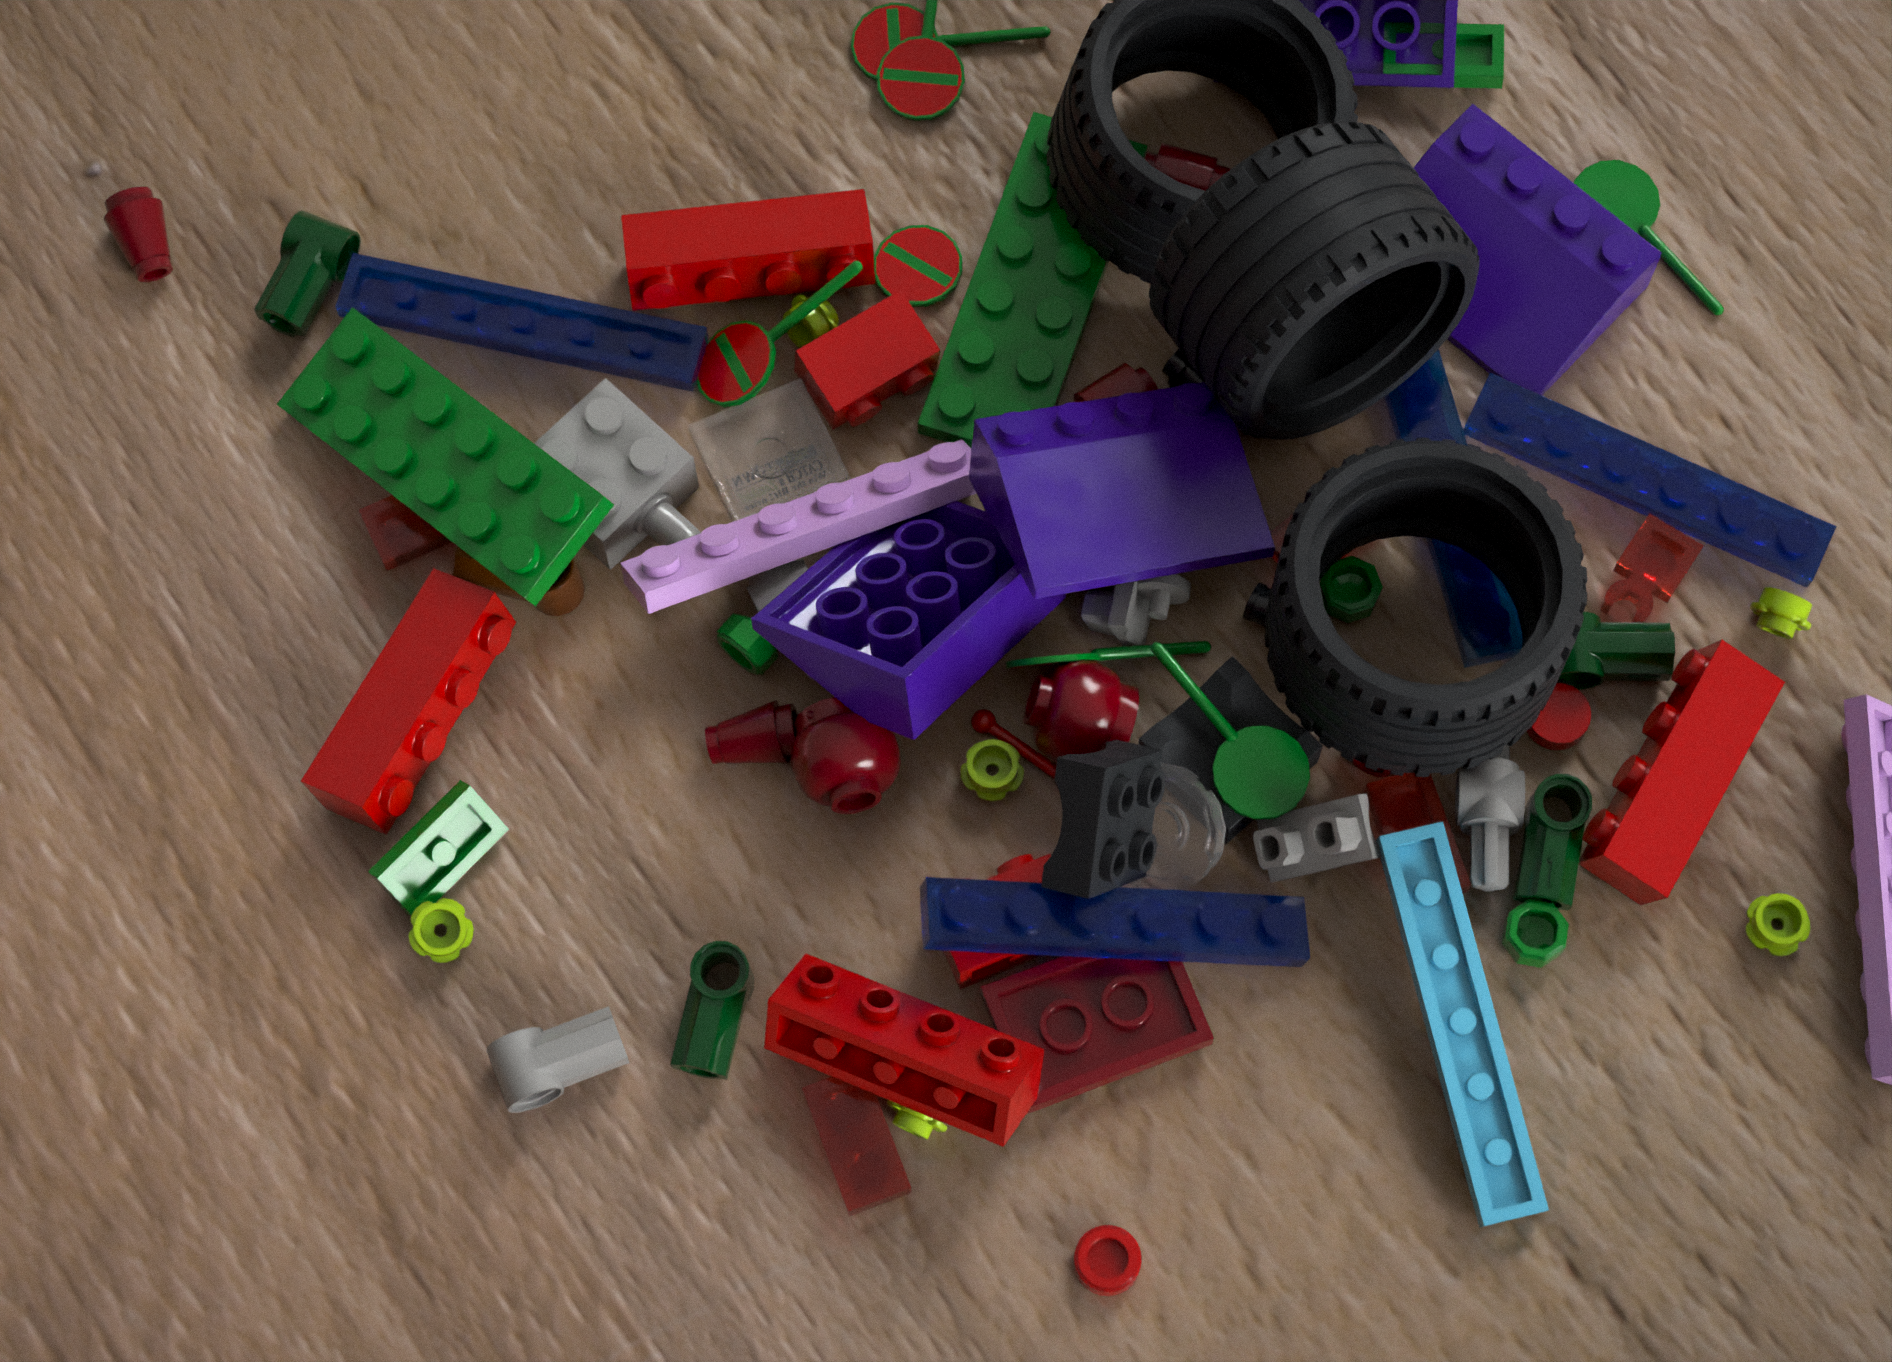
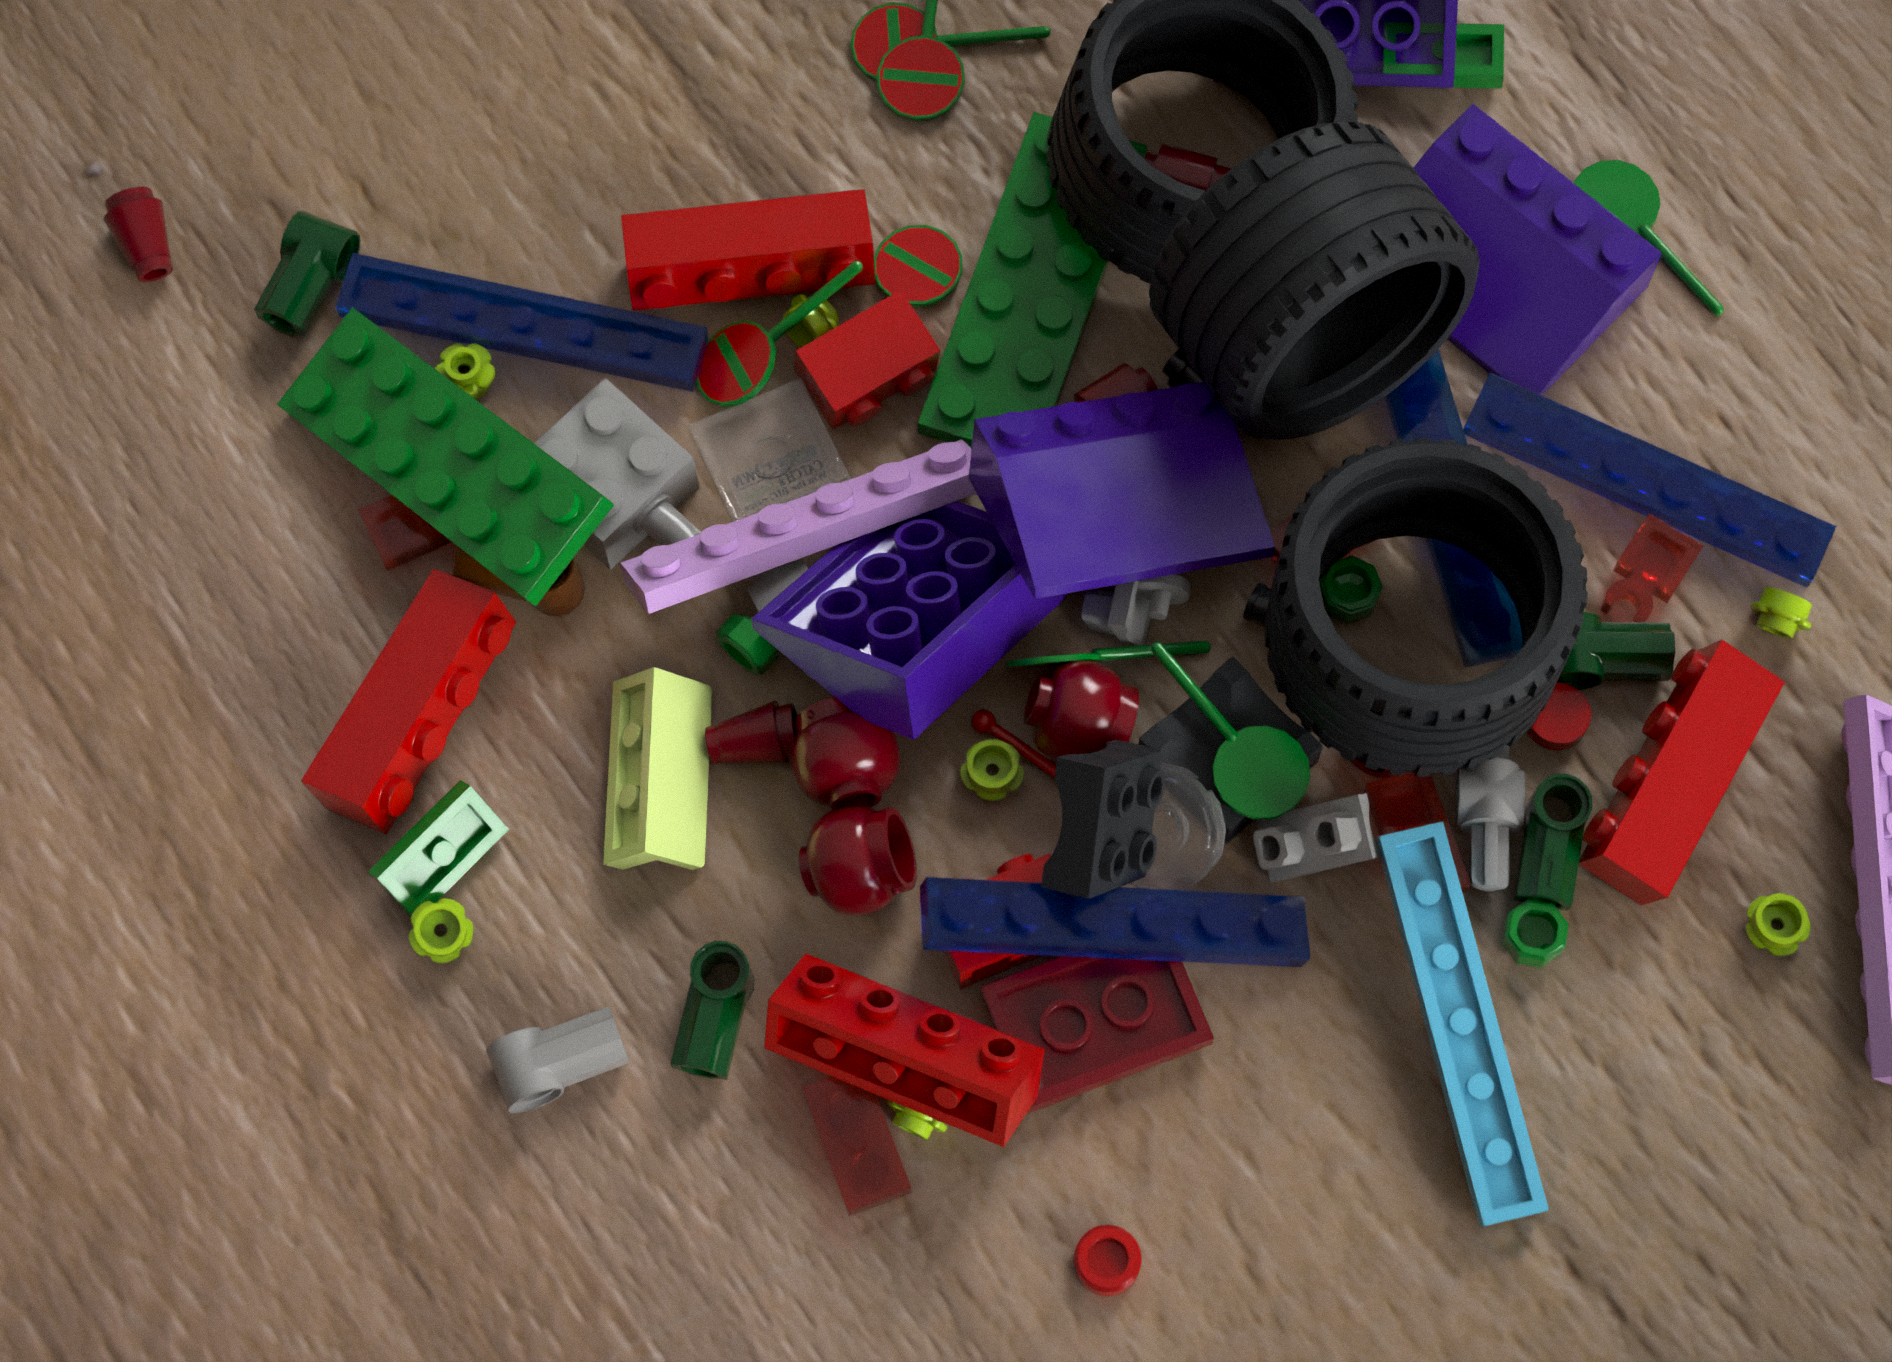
(475, 356): none -> lime plate
(657, 771): none -> yellowish green panel
(858, 859): none -> dark red piece

